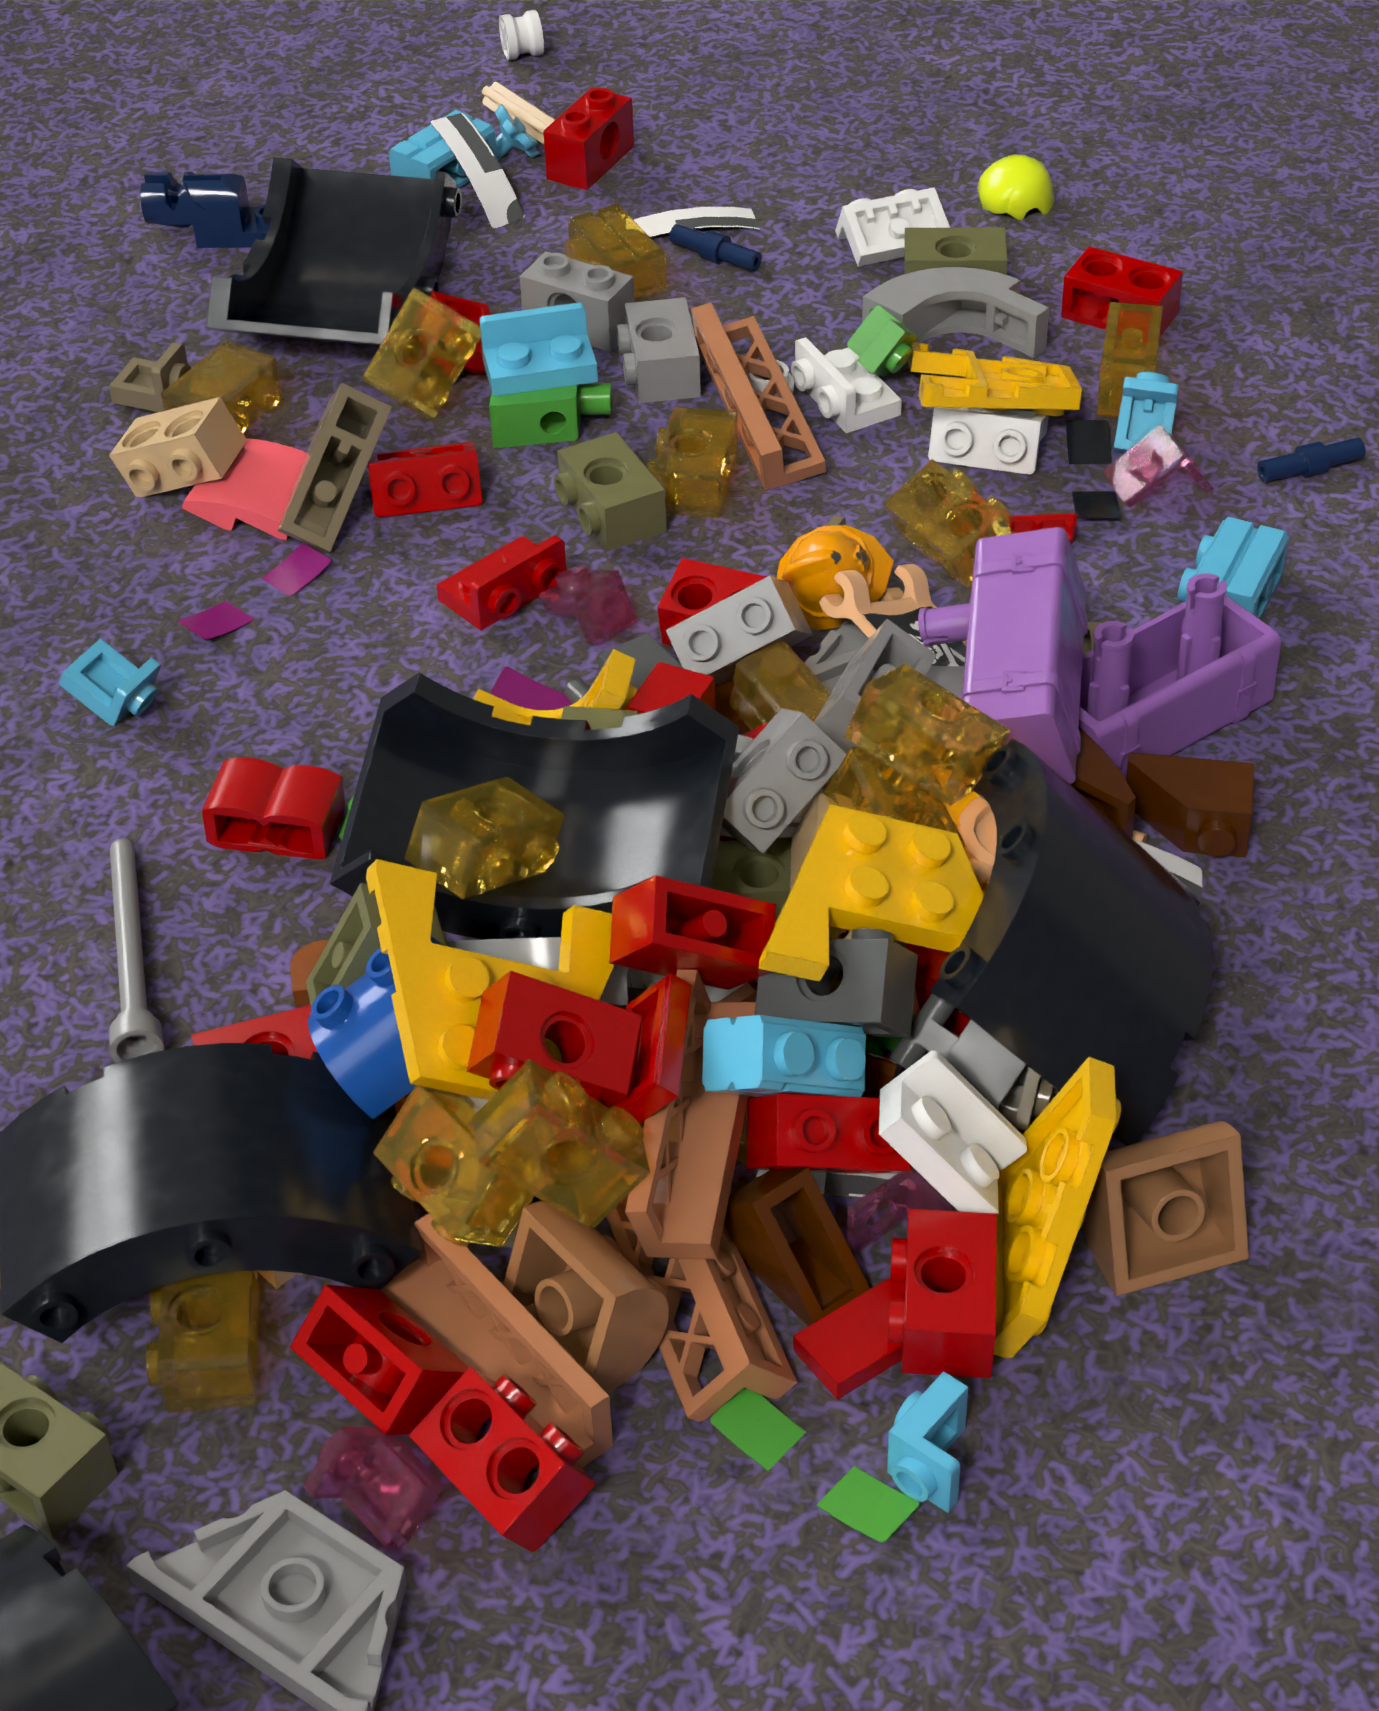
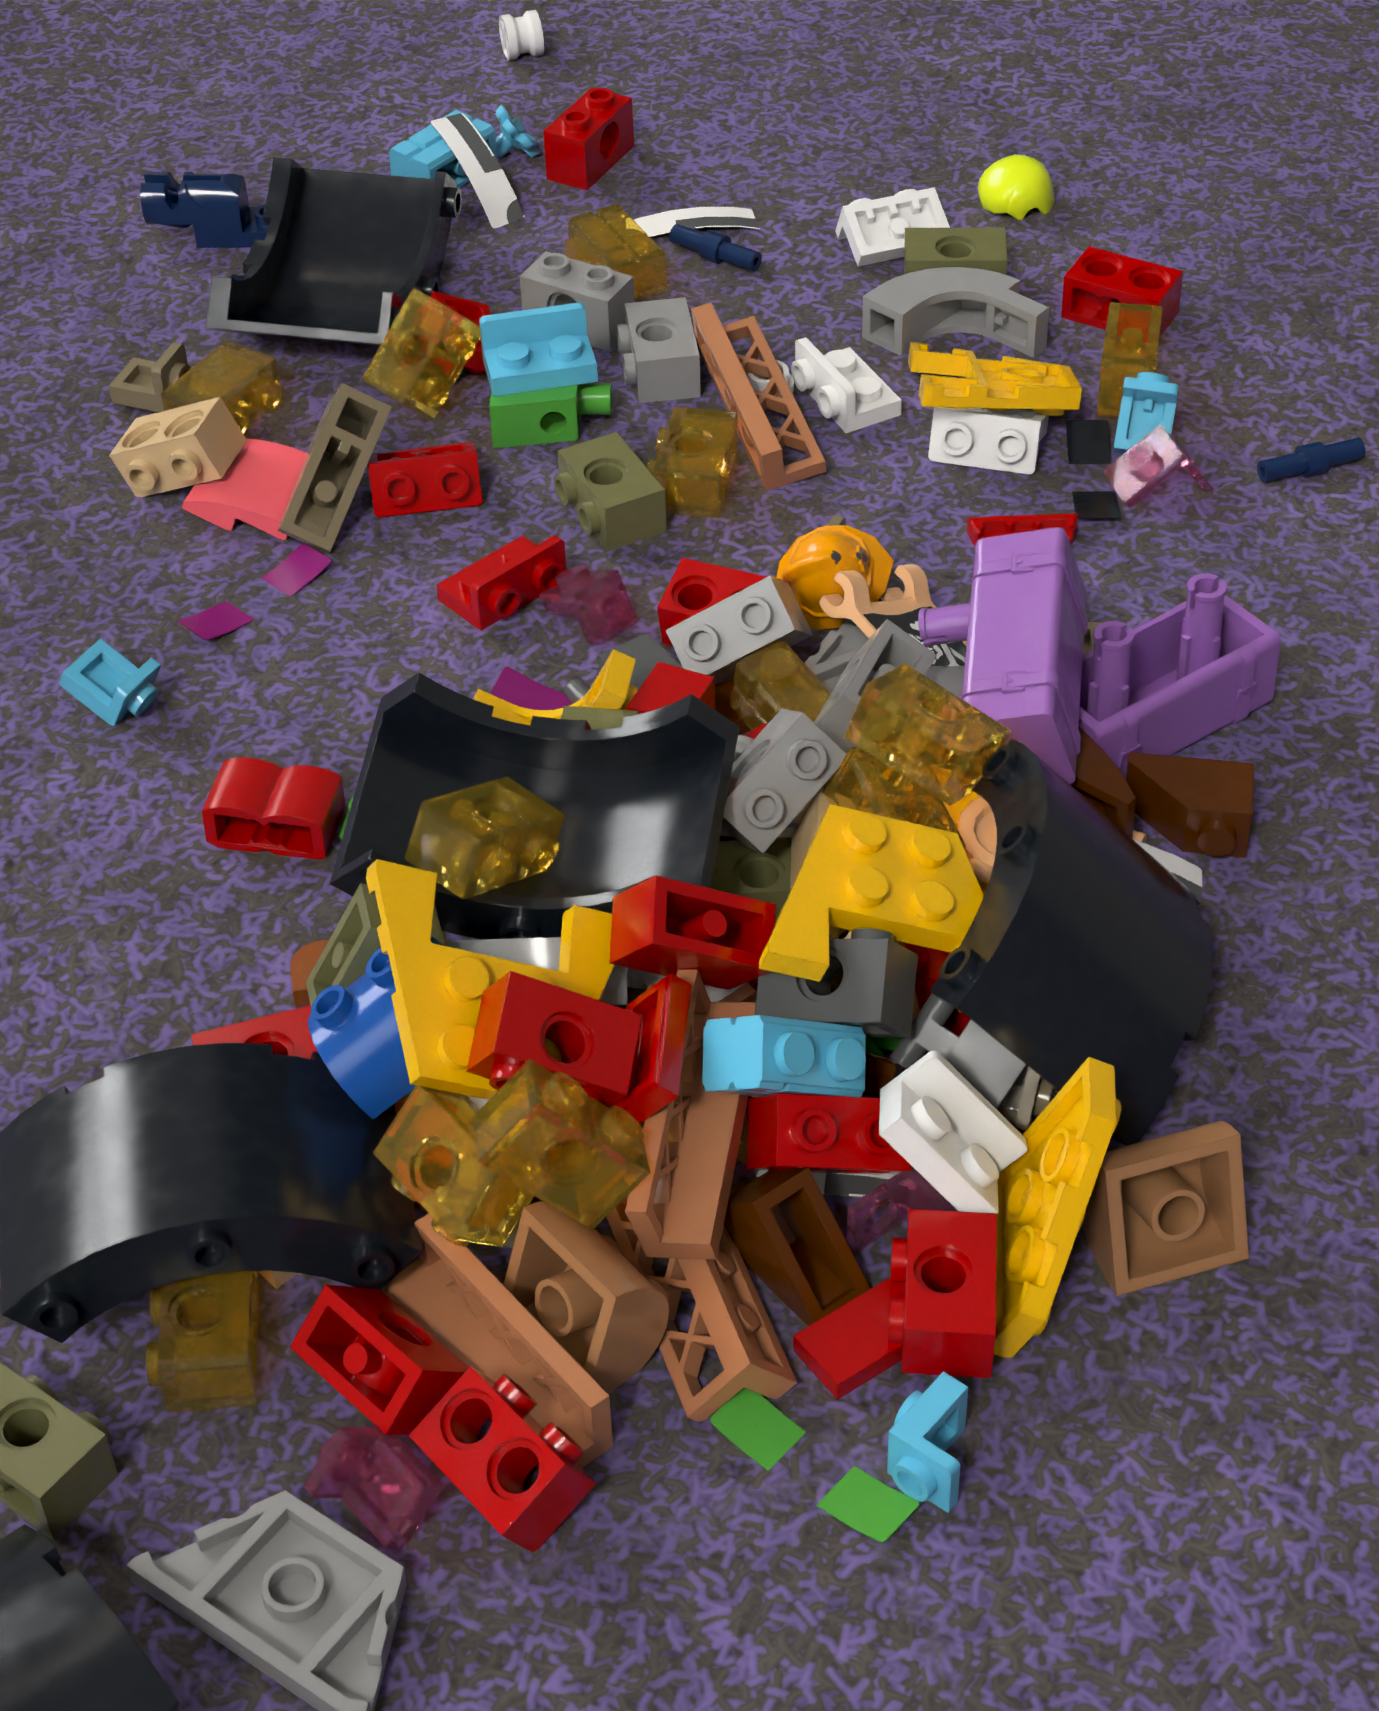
(135, 1028): light grey piece -> none
(532, 117): tan axle -> none
(882, 342): bright green bracket -> none
(946, 518): clear yellow brick -> none
(1245, 559): medium azure brick -> none

